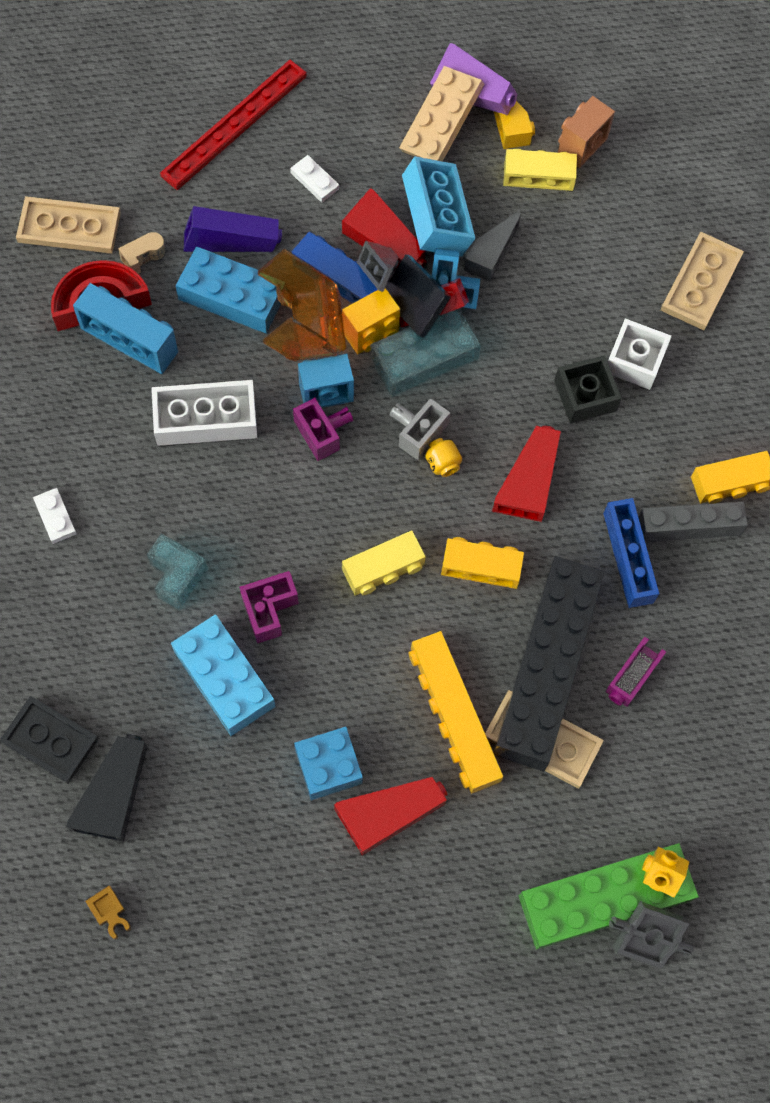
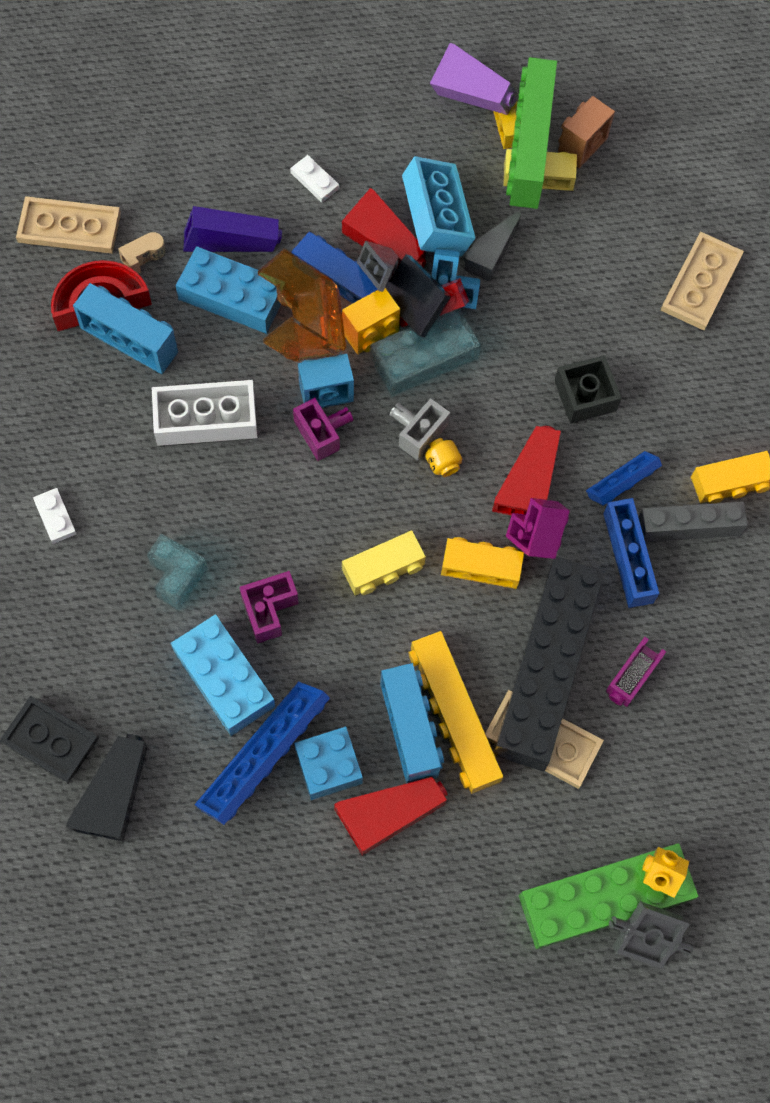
(106, 909): pearl gold plate -> none
(233, 124): red tile -> none
(262, 752): none -> blue plate
(410, 723): none -> dark azure brick
(442, 115): tan plate -> none
(531, 133): none -> bright green brick
(540, 529): none -> magenta brick
(624, 478): none -> blue plate
(638, 353): white brick -> none

